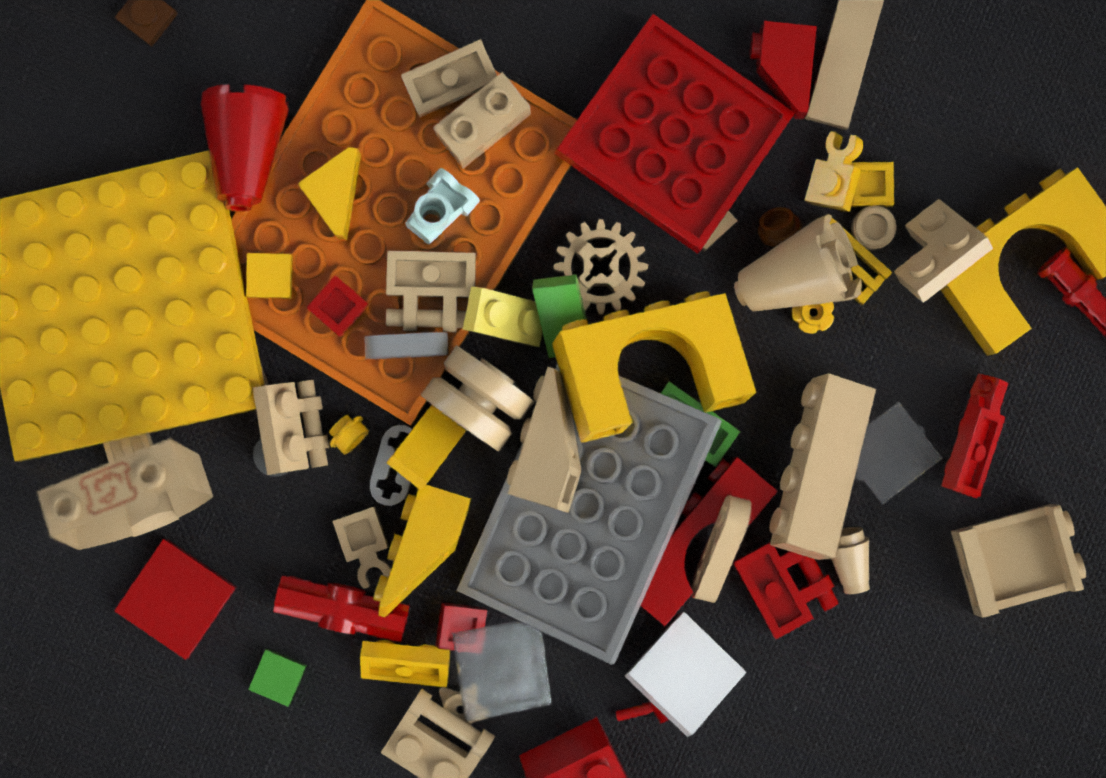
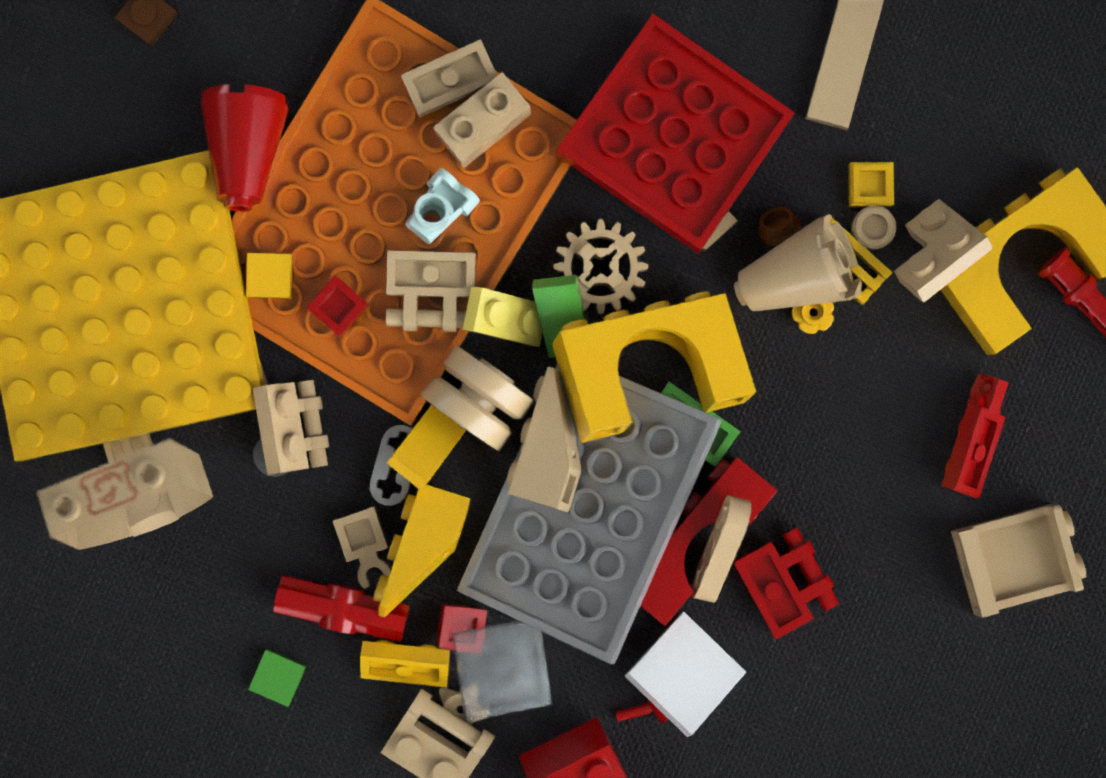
(175, 598): red tile -> none
(333, 190): yellow slope -> none
(348, 433): yellow plate -> none
(406, 345): light grey beam -> none
(786, 62): red slope -> none
(822, 466): tan brick -> none
(835, 180): yellow plate -> none
(853, 560): tan cone -> none
(894, 453): clear piece -> none

